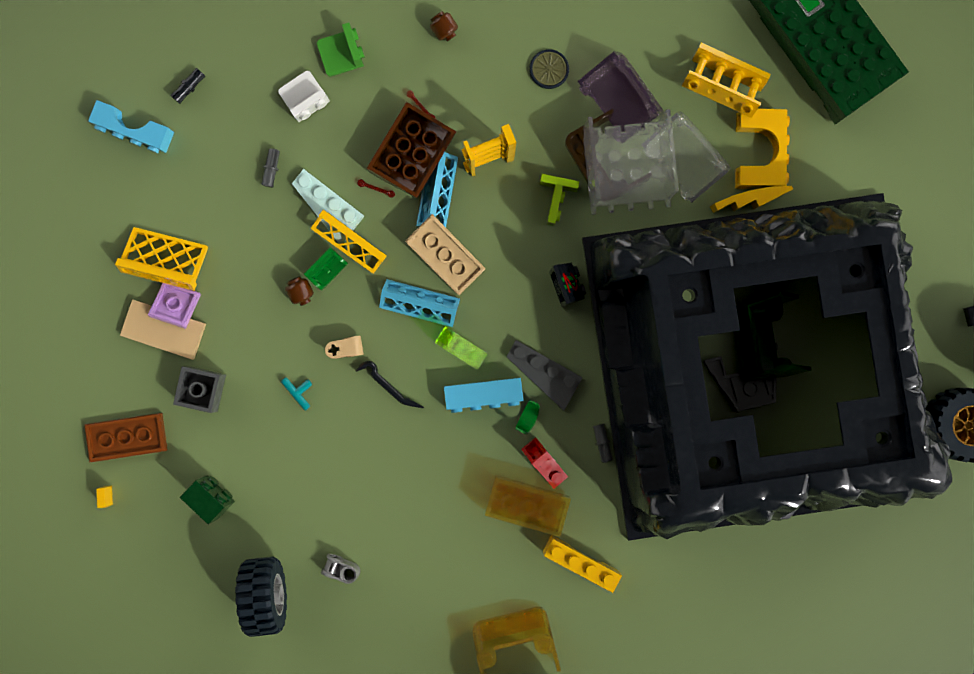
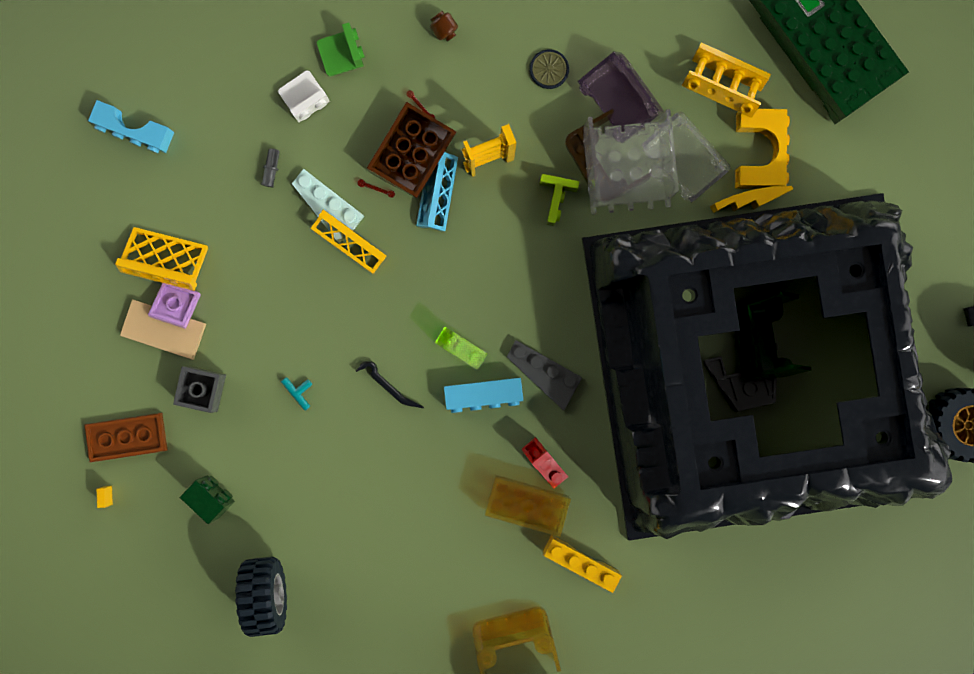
(188, 85): black pin -> none
(299, 291): reddish brown head -> none
(325, 268): green hinge -> none
(339, 567): light grey piece -> none
(347, 347): tan piece -> none
(419, 299): medium azure fence -> none
(445, 254): tan tile -> none
(528, 417): green helmet -> none
(567, 284): black slope -> none
(603, 443): dark grey axle -> none

